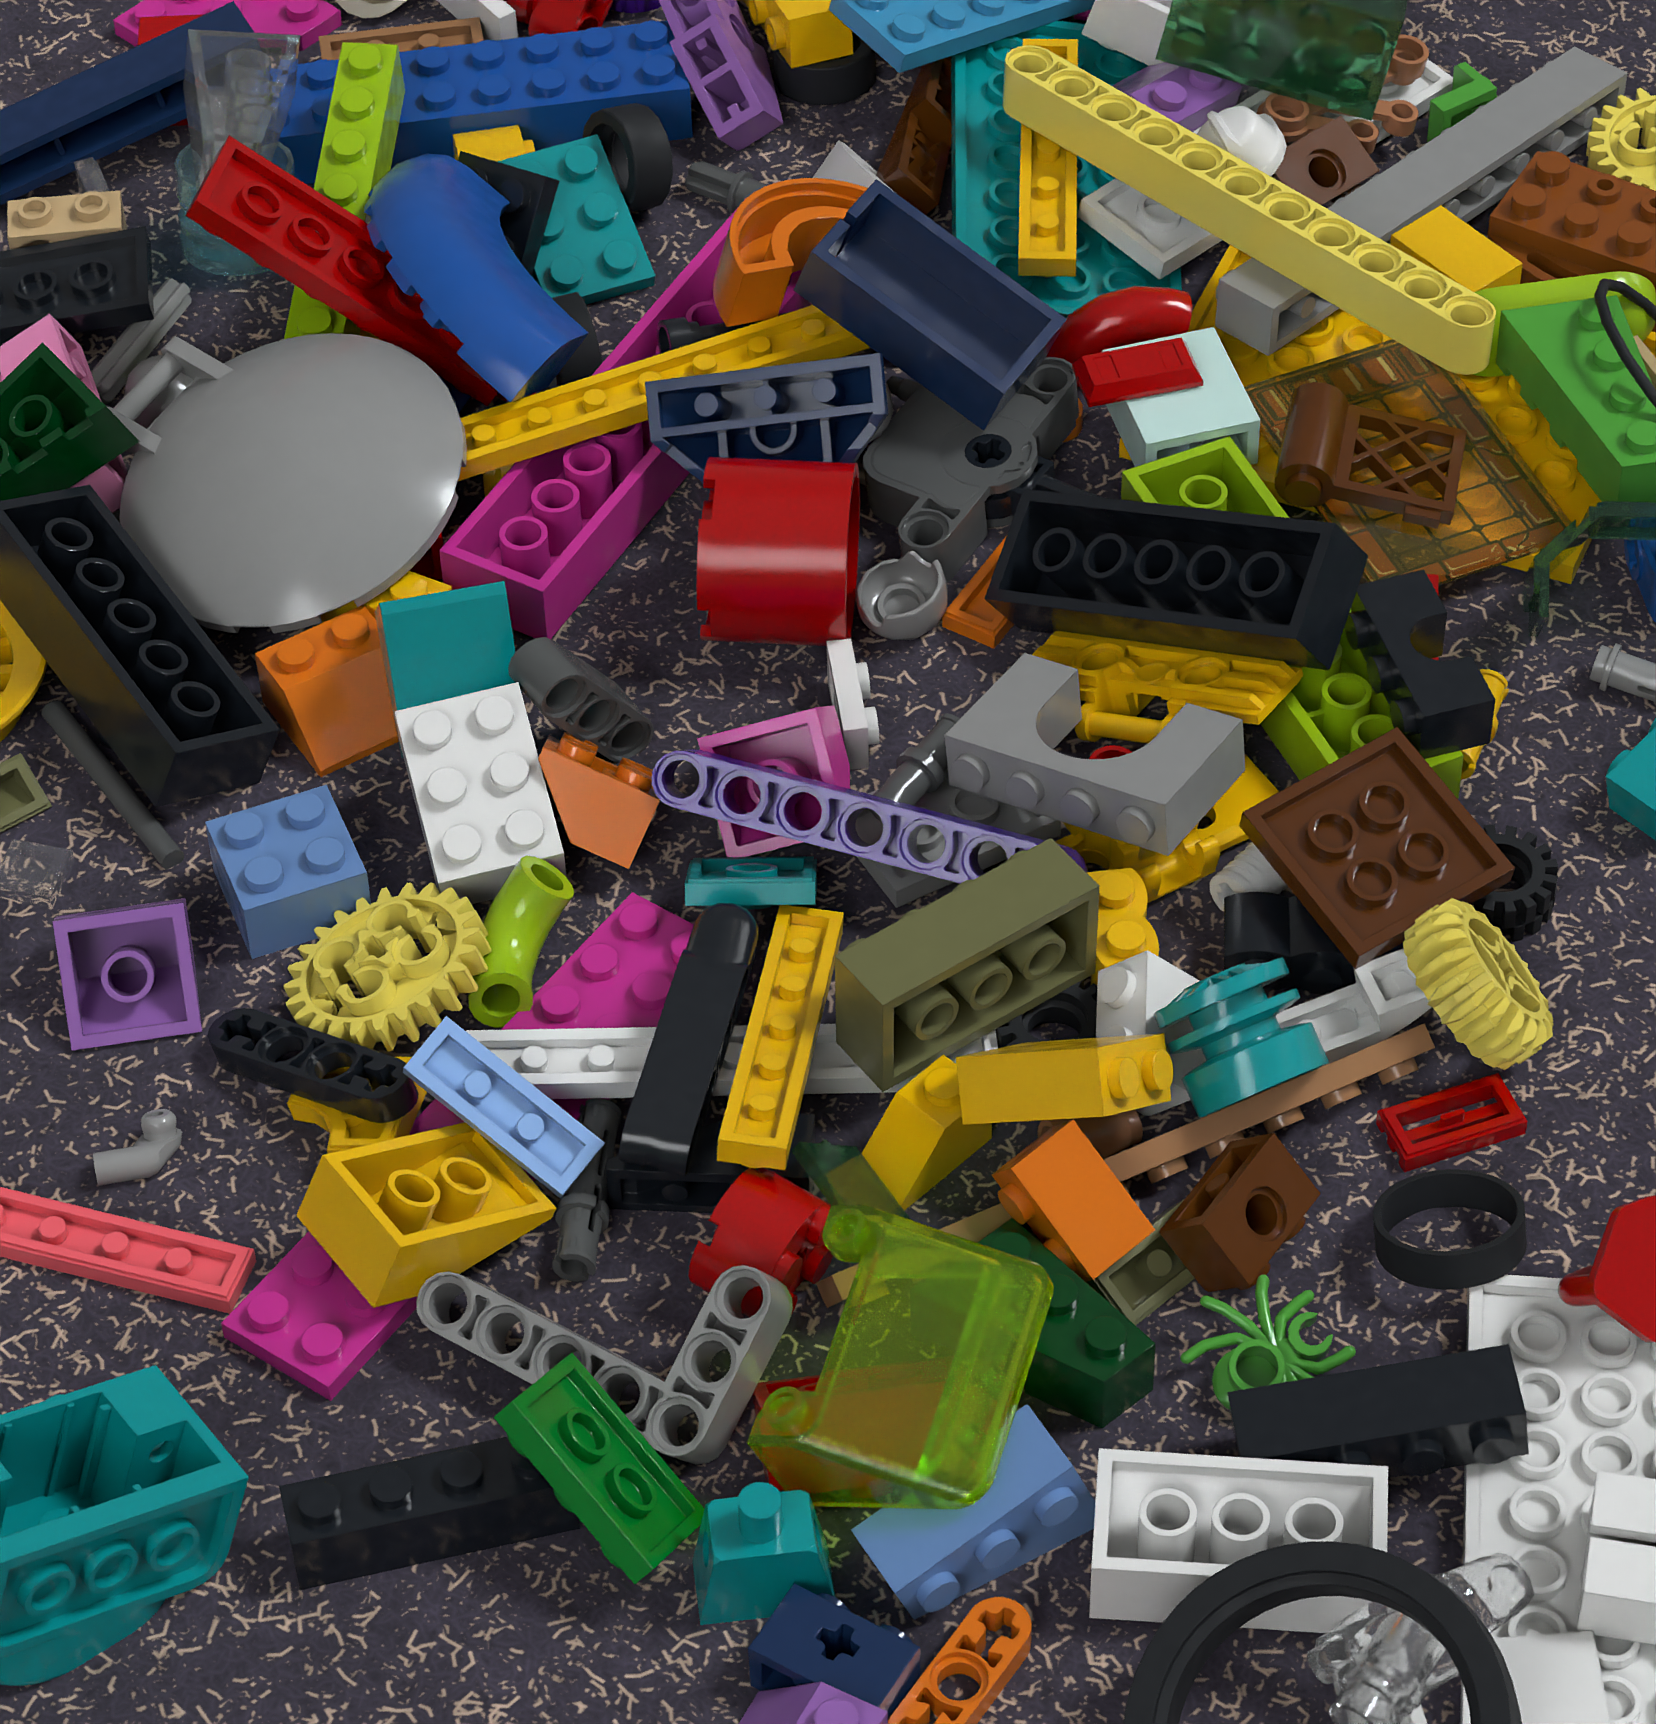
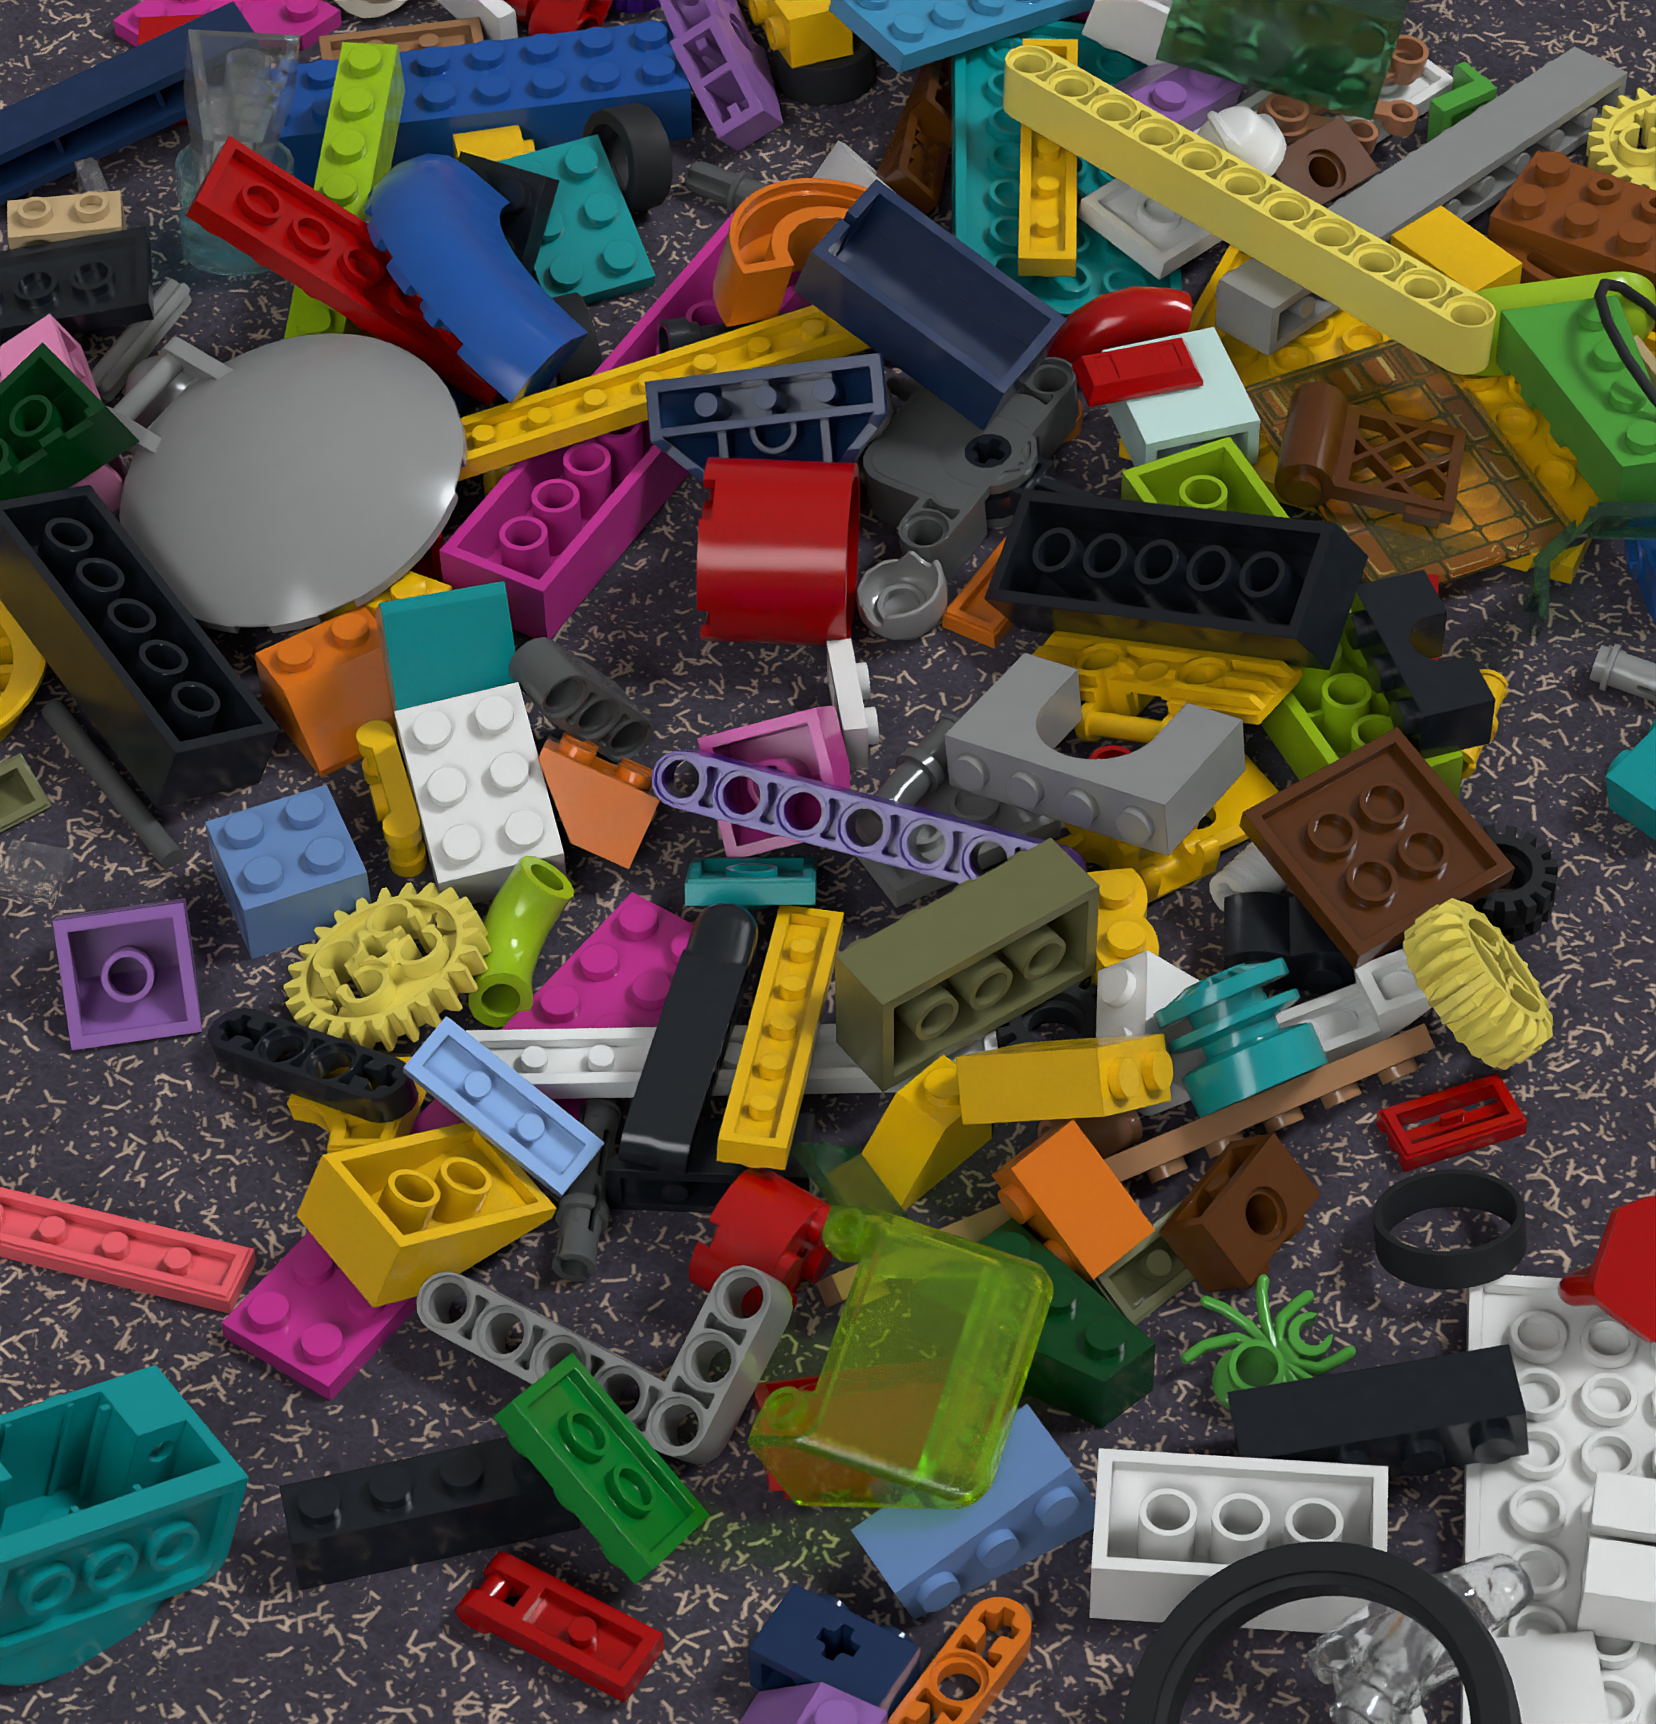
(147, 1154): light grey arm -> none
(392, 797): none -> yellow plate
(562, 1626): none -> red plate
(756, 1551): teal torso -> none

